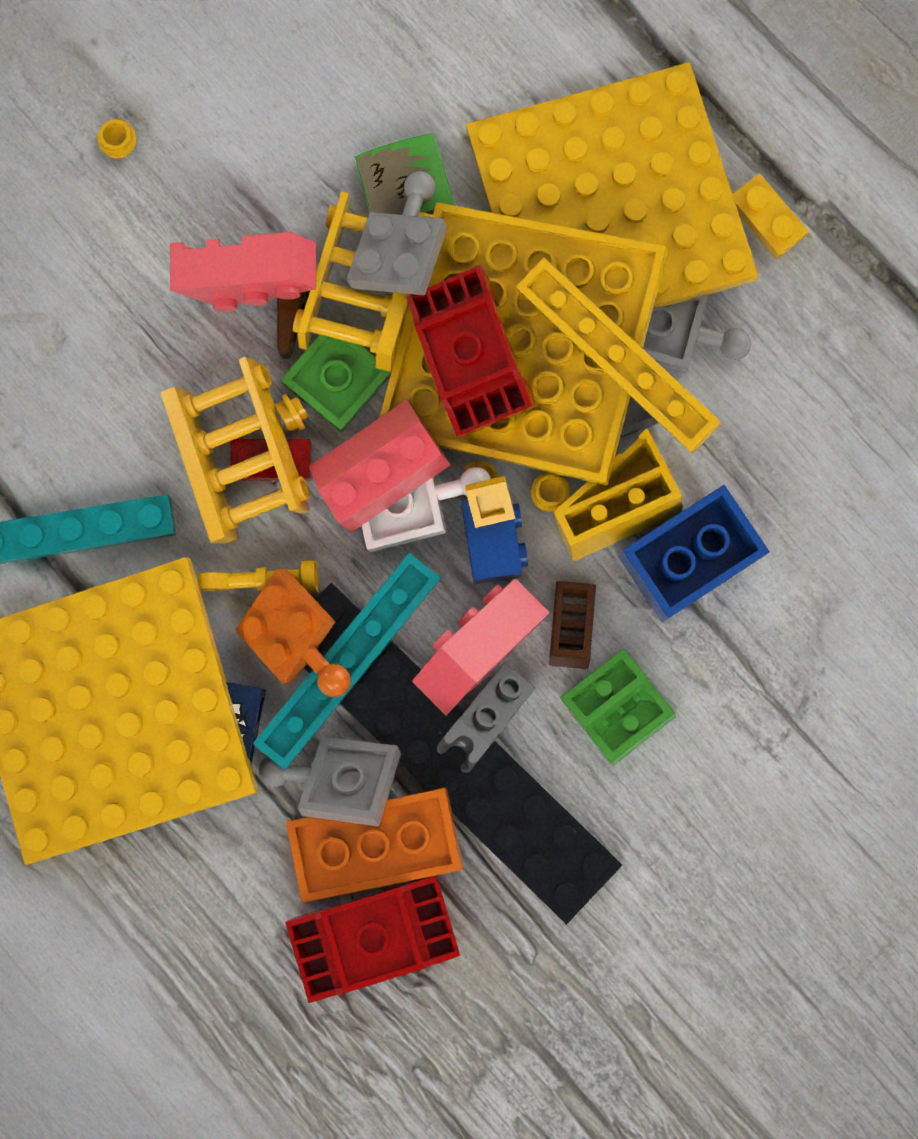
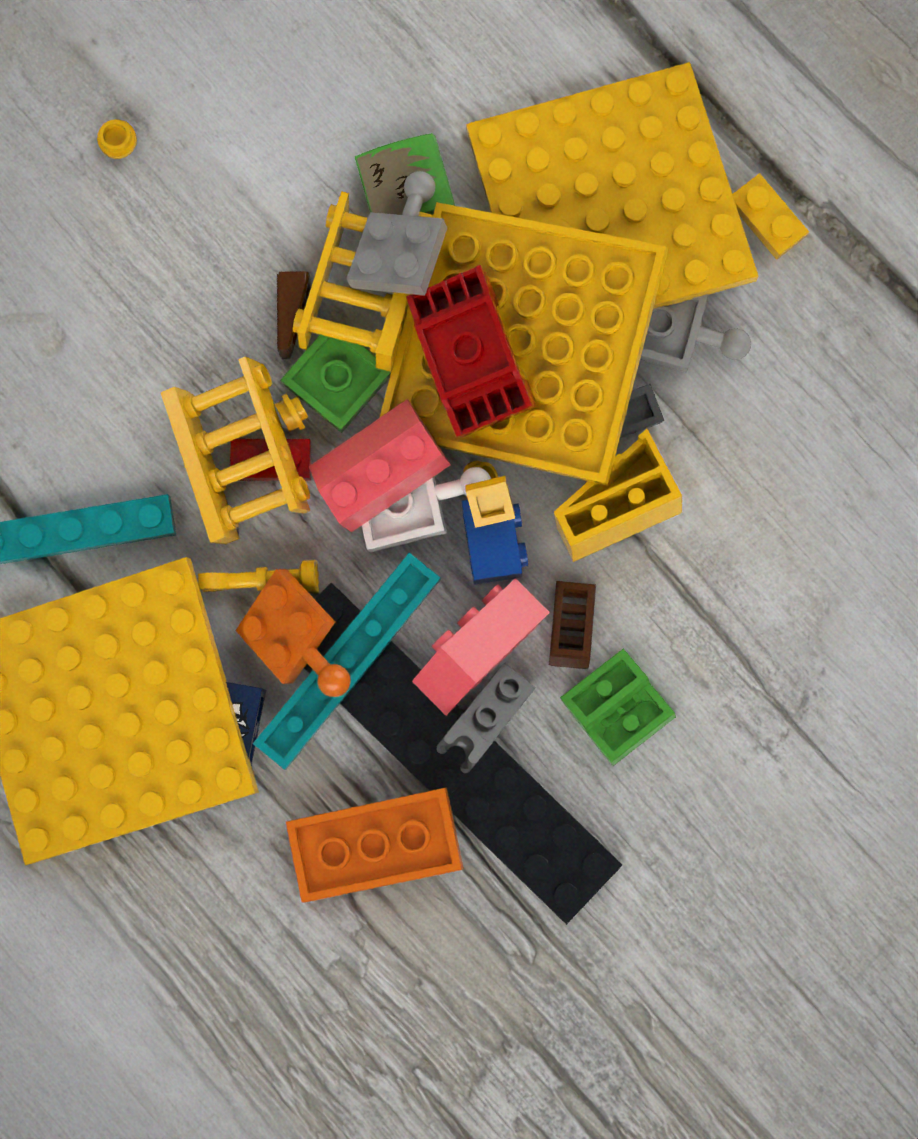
(244, 273): coral wedge -> none
(345, 781): light grey plate -> none
(372, 939): red plate -> none
(549, 491): yellow plate -> none
(618, 356): yellow plate -> none
(693, 553): blue brick -> none

